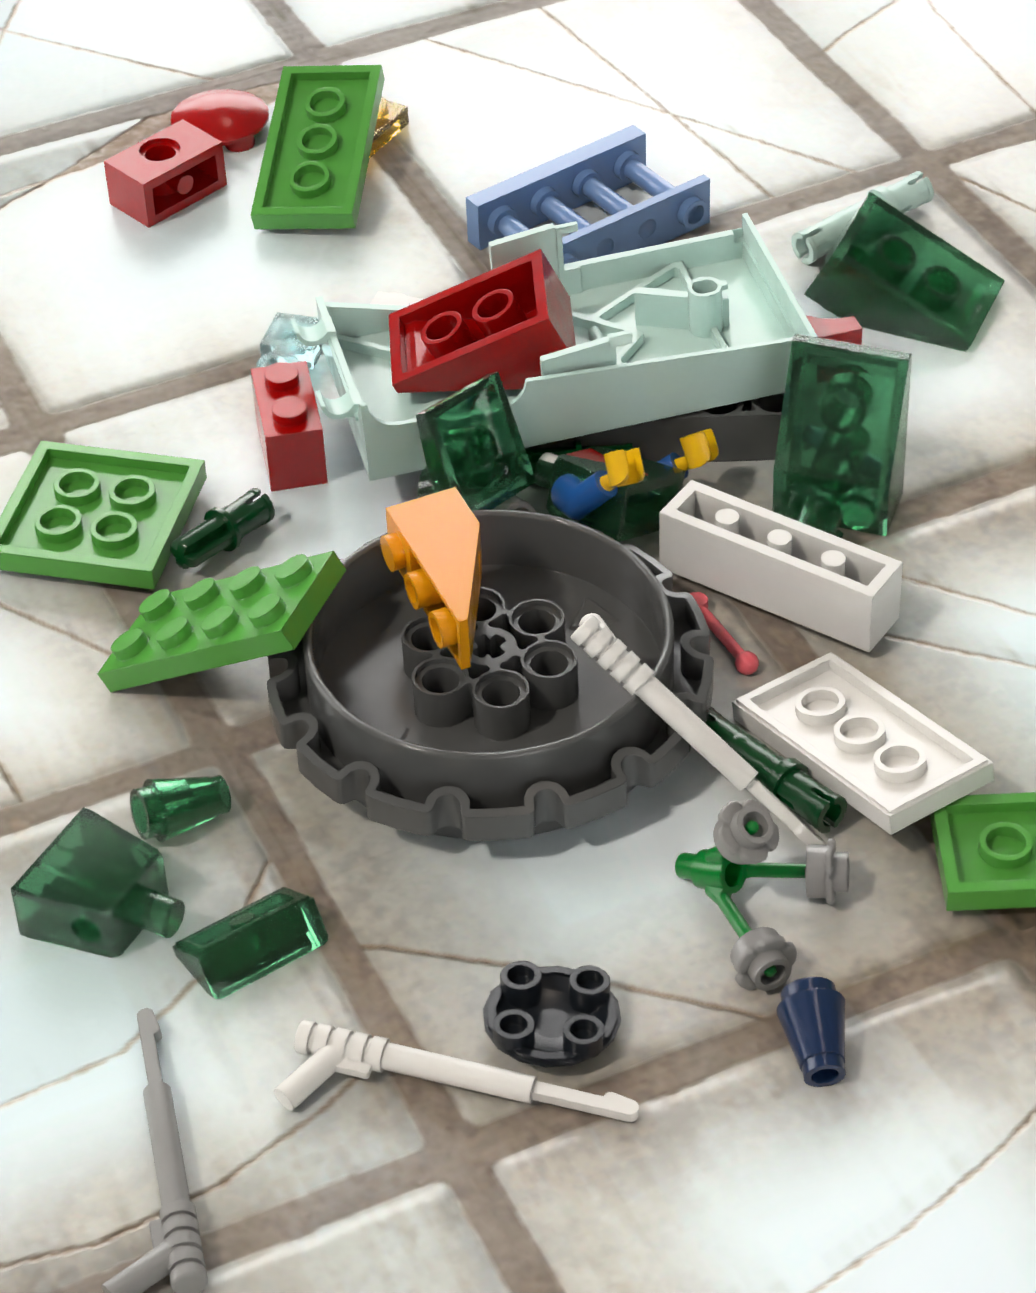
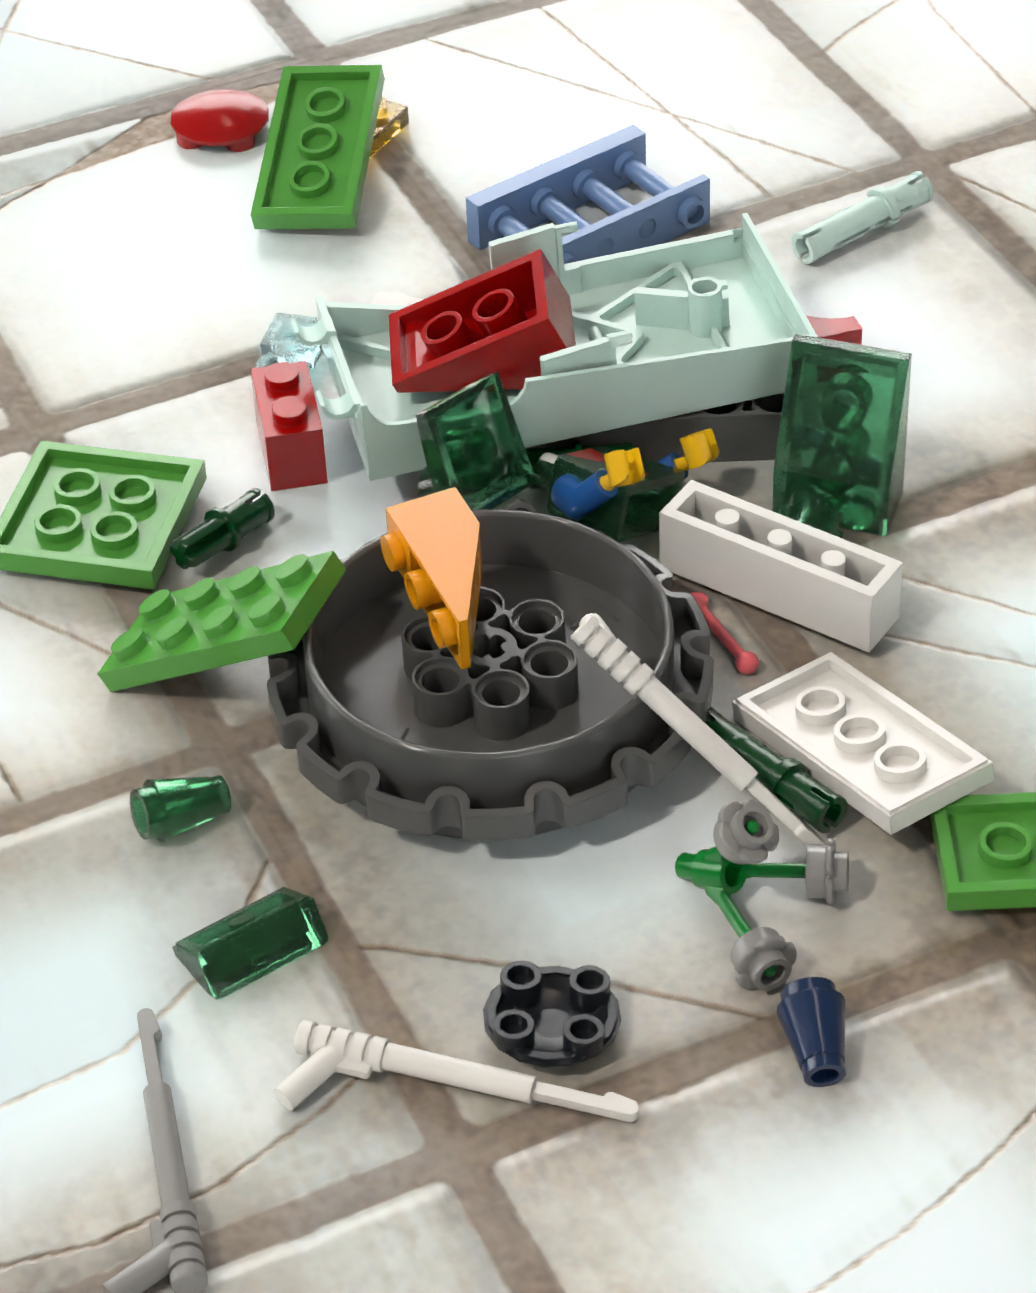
(96, 890): clear green torso -> none
(165, 173): red brick -> none
(904, 279): clear green slope -> none

